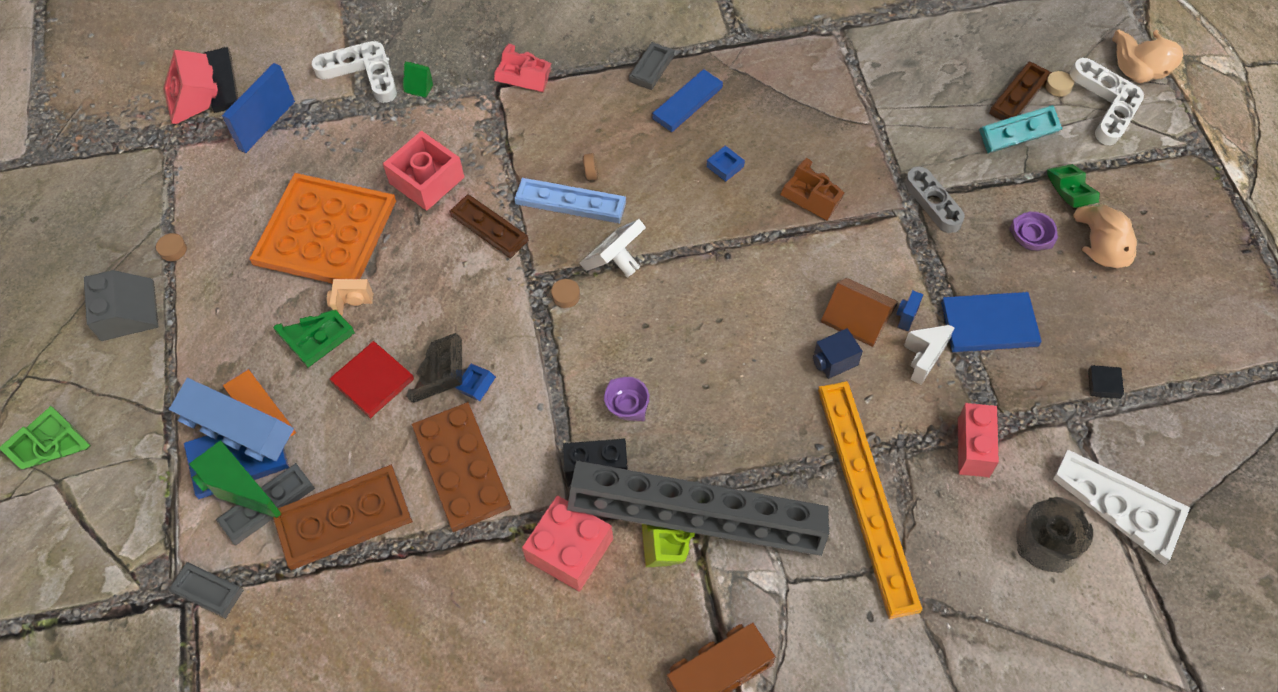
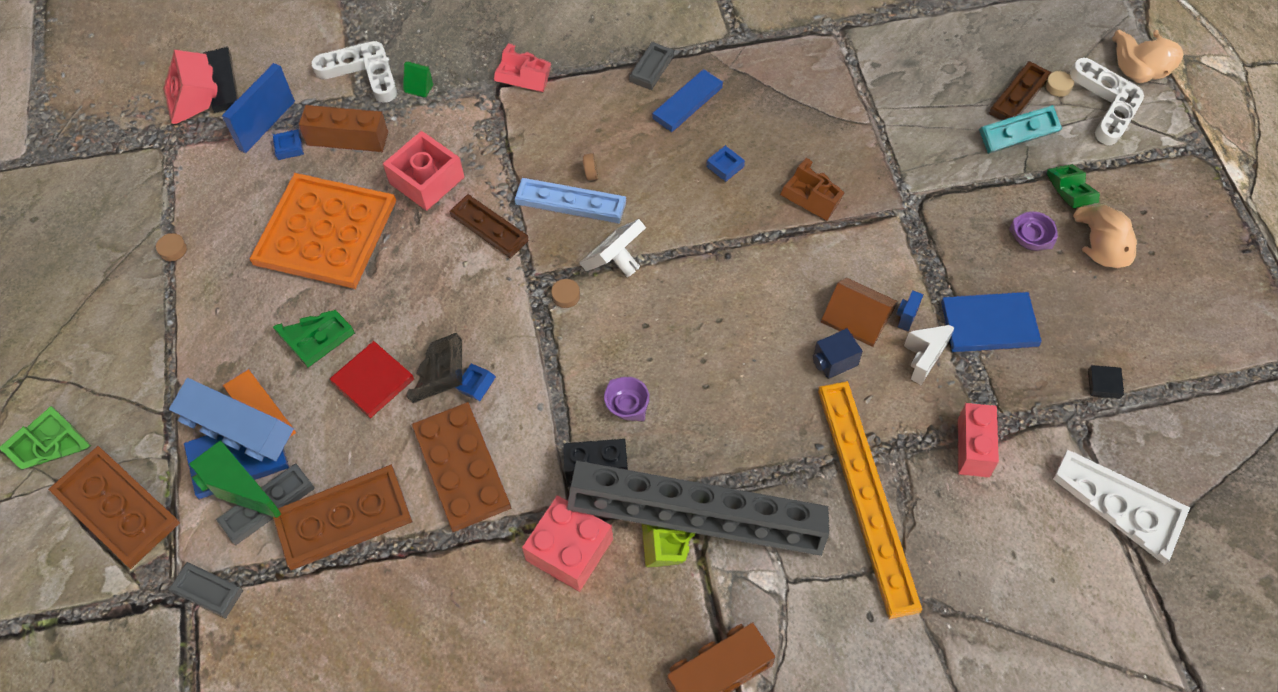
(114, 506): none -> dark orange plate
(119, 304): dark grey slope -> none
(288, 144): none -> blue tile
(343, 128): none -> dark orange brick
(349, 292): light nougat bracket -> none
(934, 188): light grey beam -> none
(1054, 534): clear smoke brick -> none

